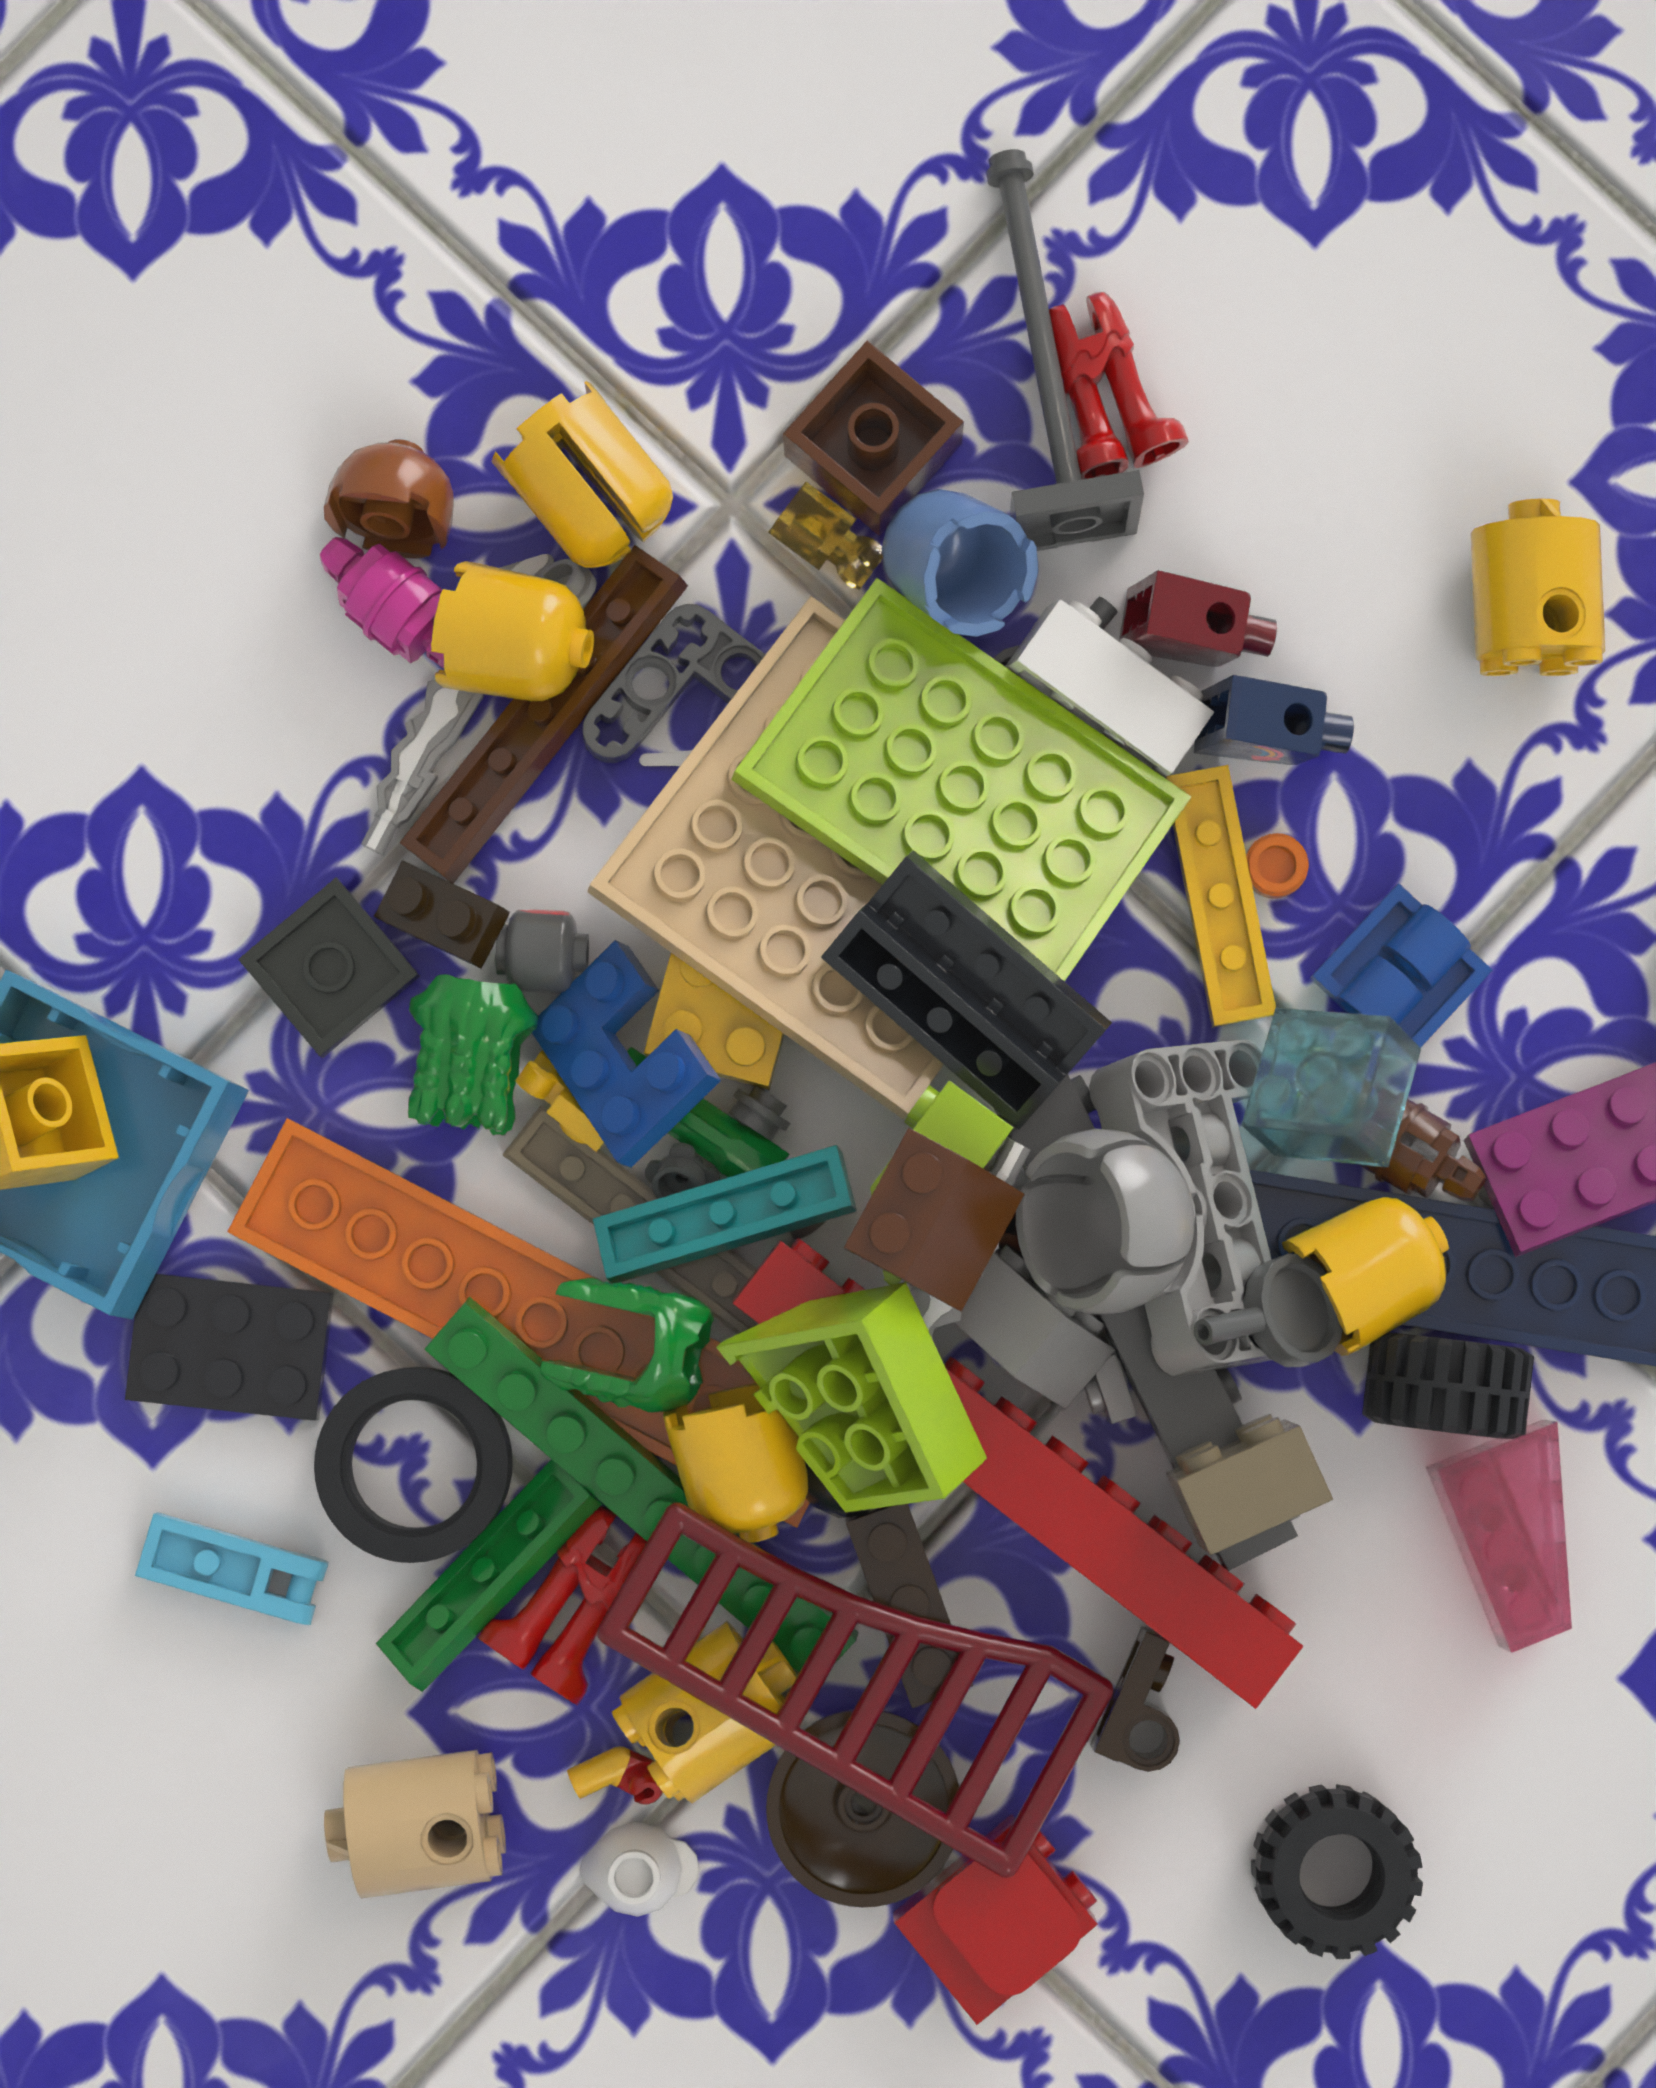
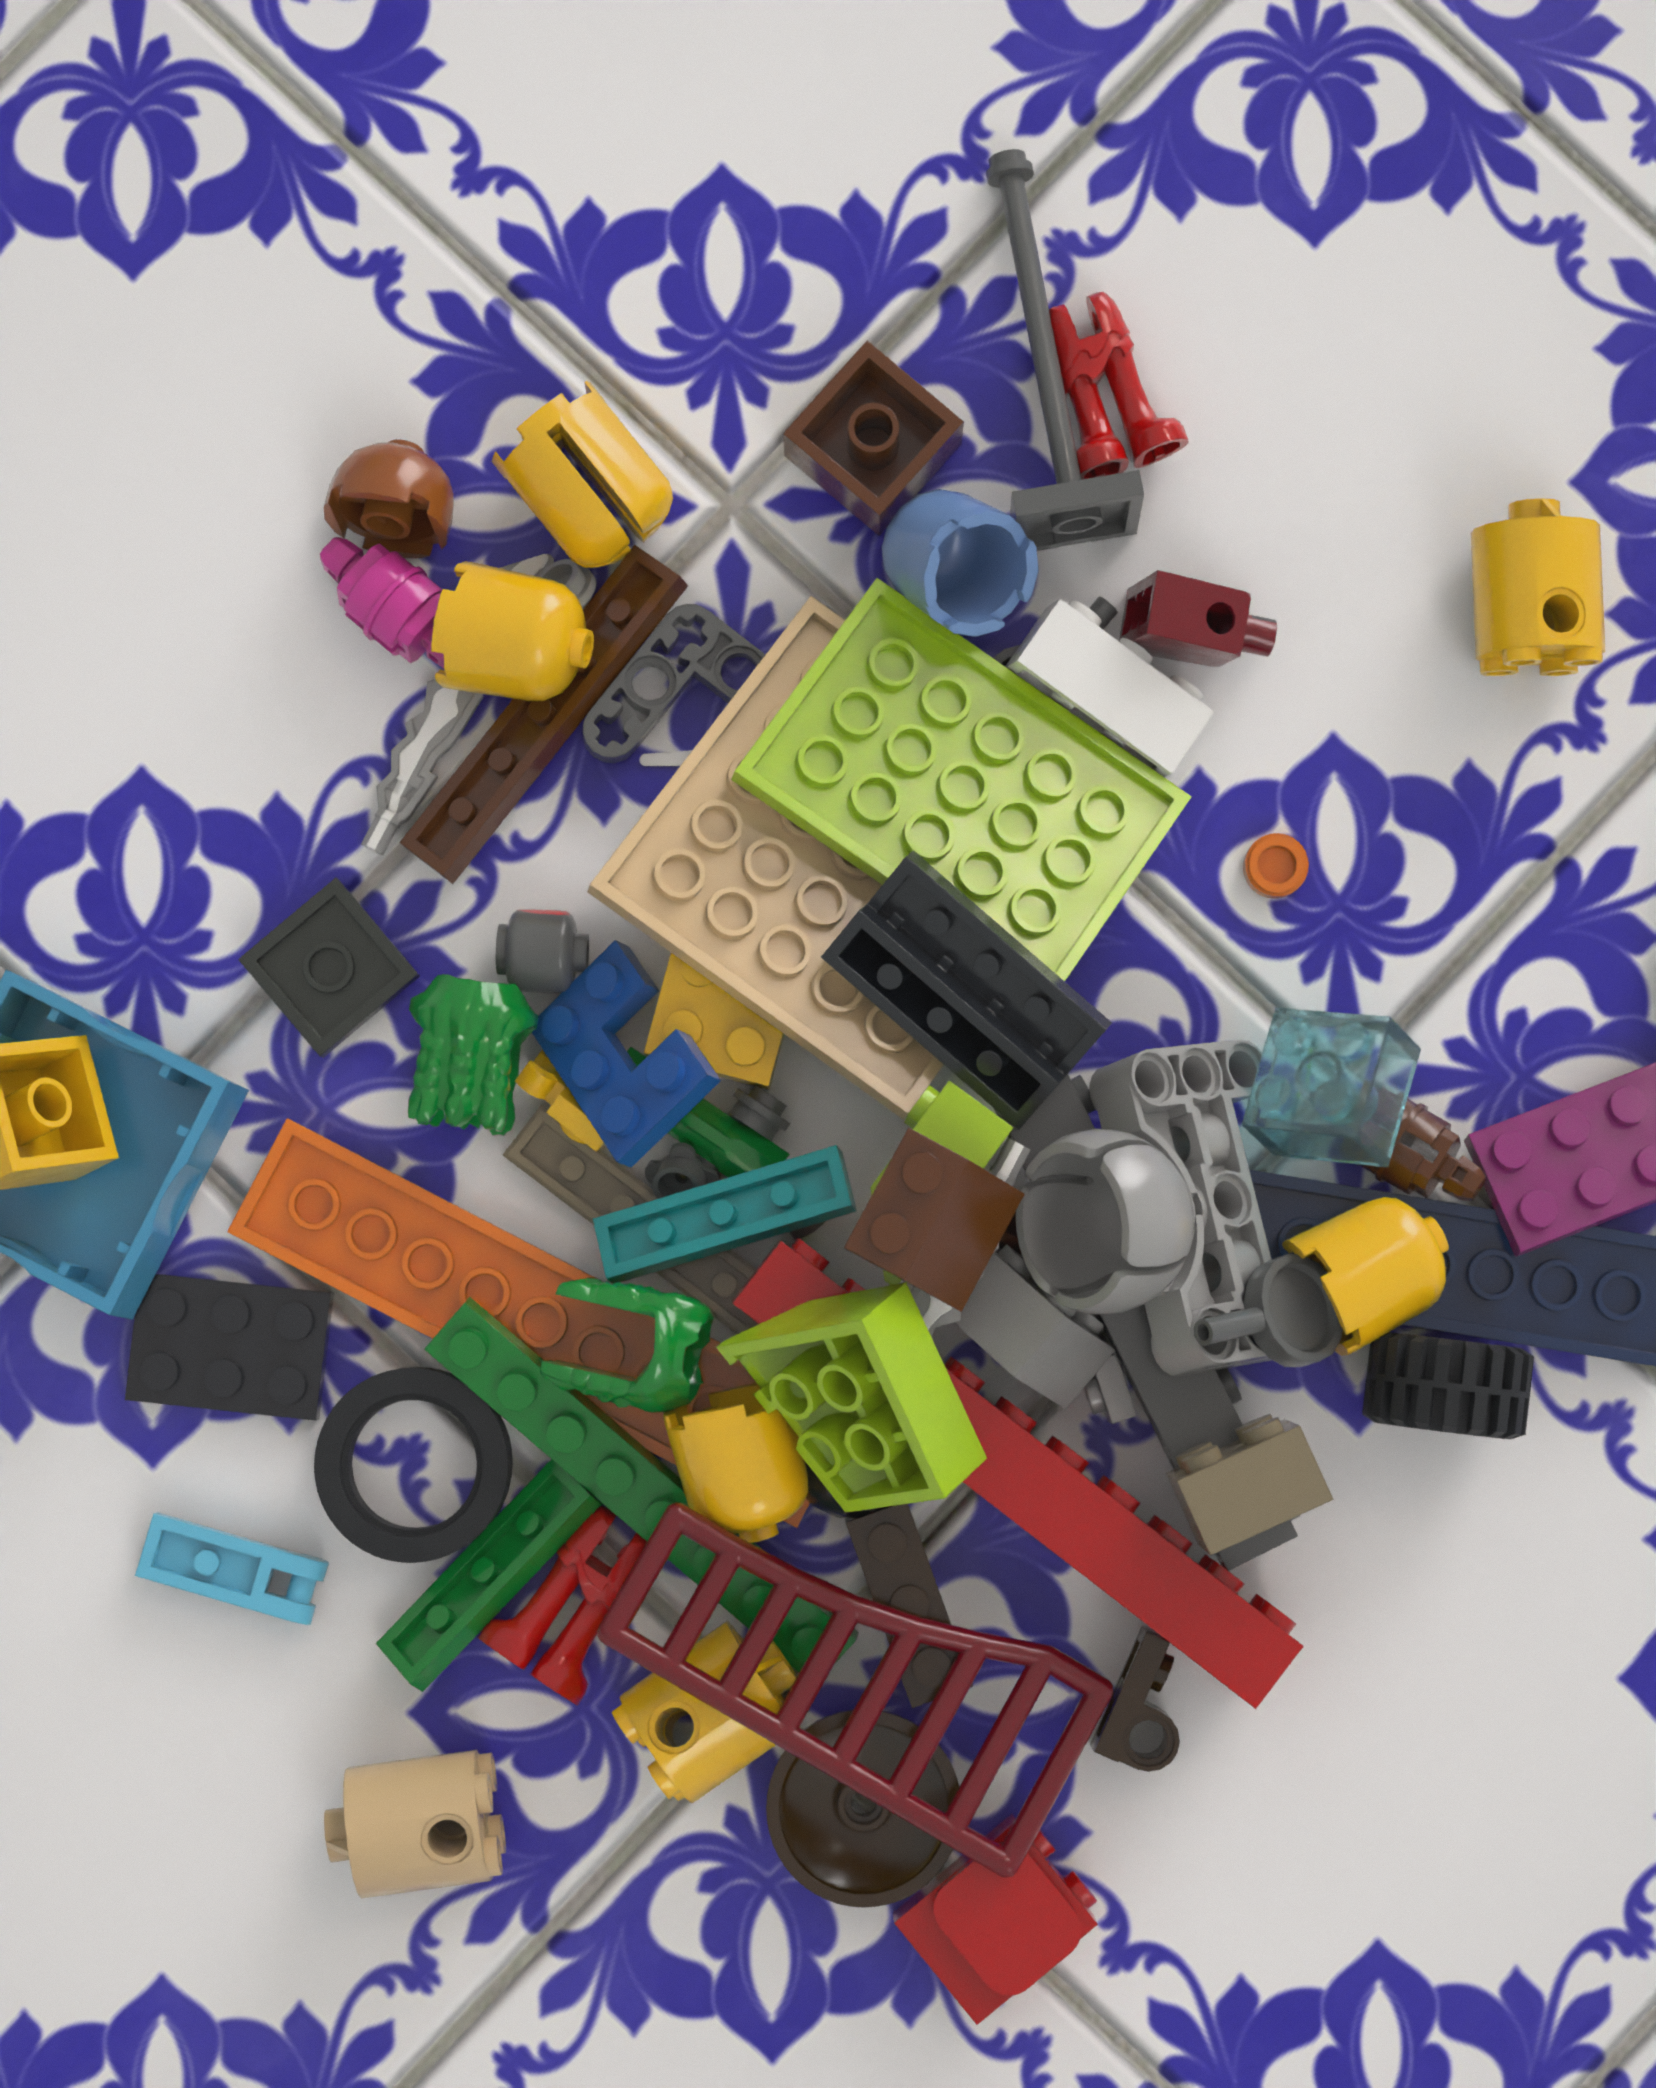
(442, 914): dark brown plate -> none
(617, 1768): arm -> none
(639, 1868): white piece -> none
(820, 532): clear yellow plate -> none
(1221, 899): yellow plate -> none
(1270, 722): dark blue torso -> none
(1379, 1906): black tyre -> none
(1403, 966): blue plate -> none
(1511, 1531): clear pink wedge -> none

